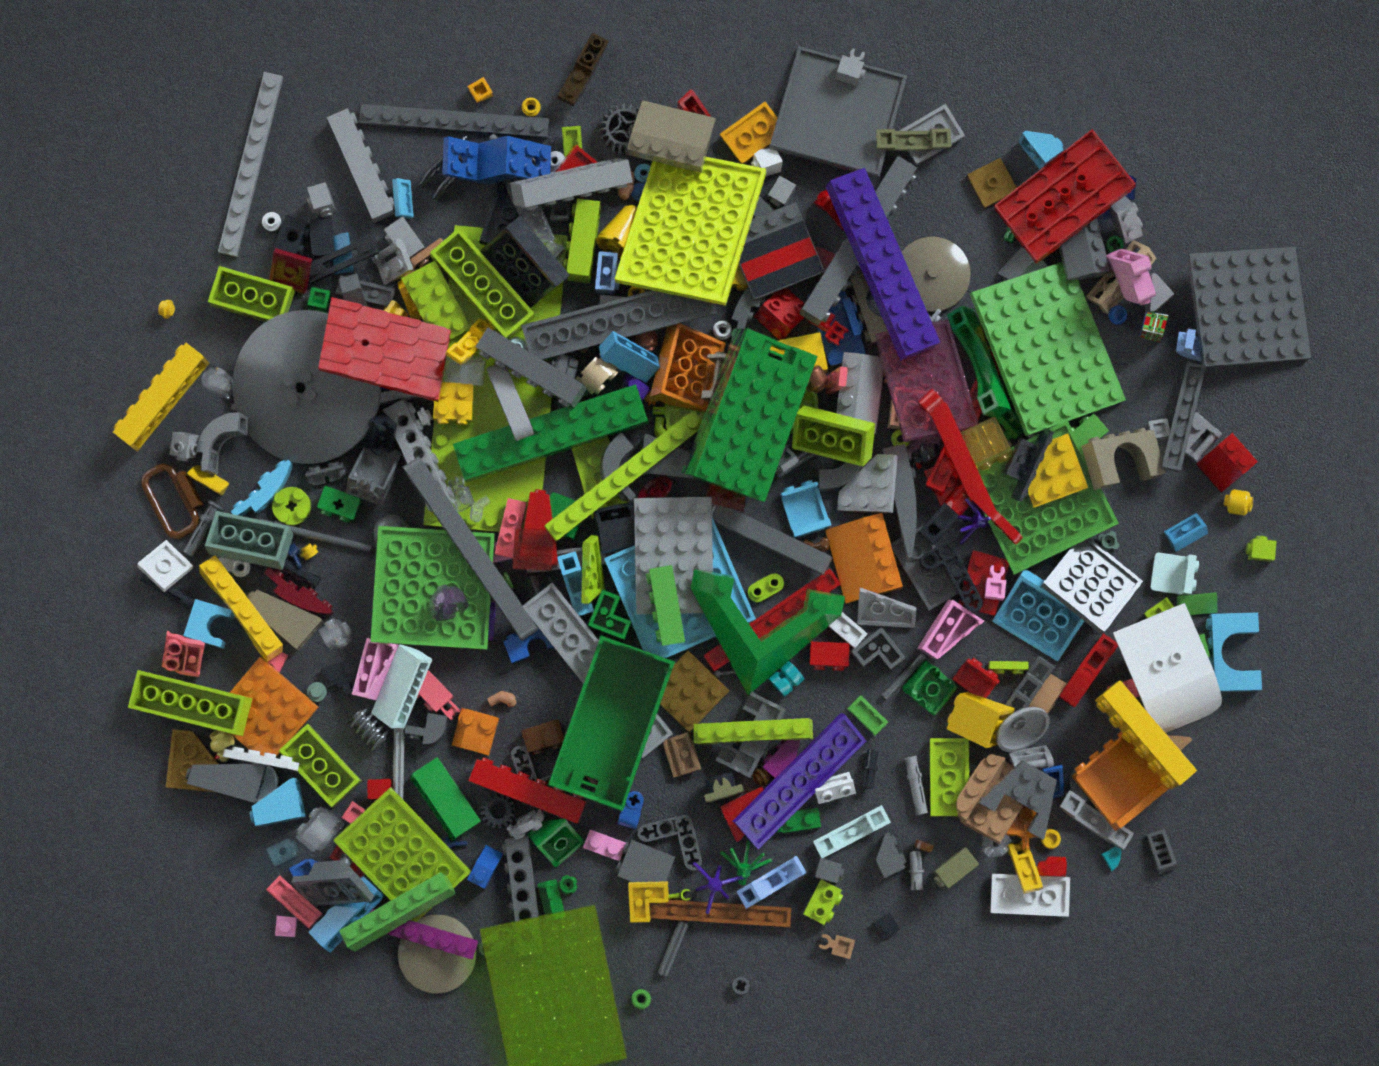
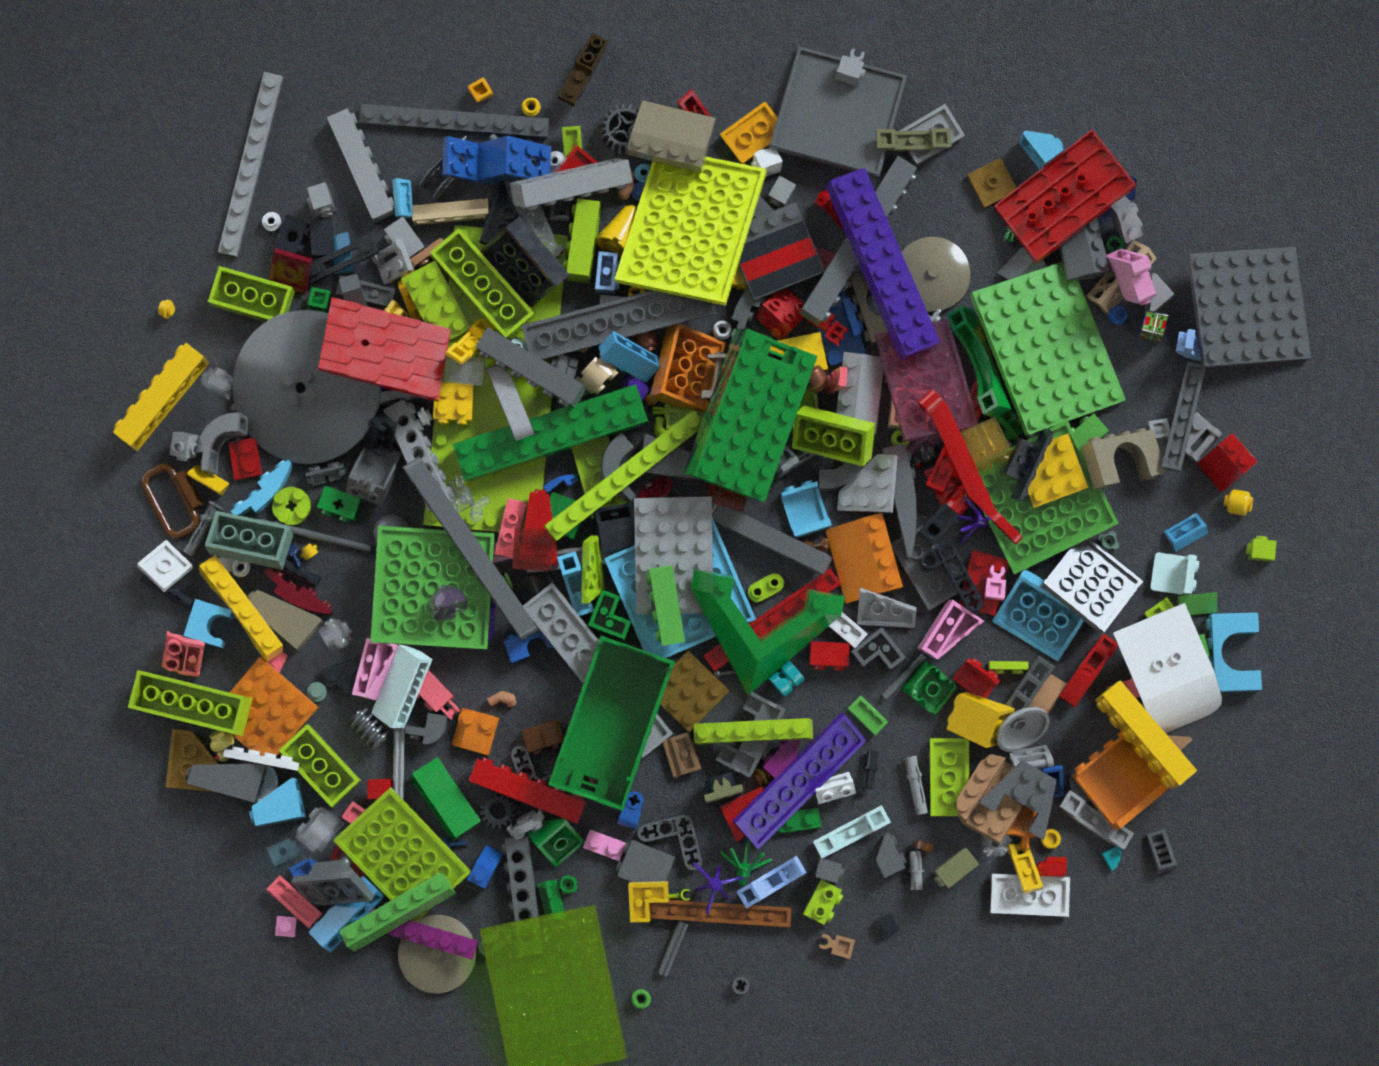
(245, 459): none -> red plate
(450, 212): none -> tan fence
(567, 480): none -> blue slope

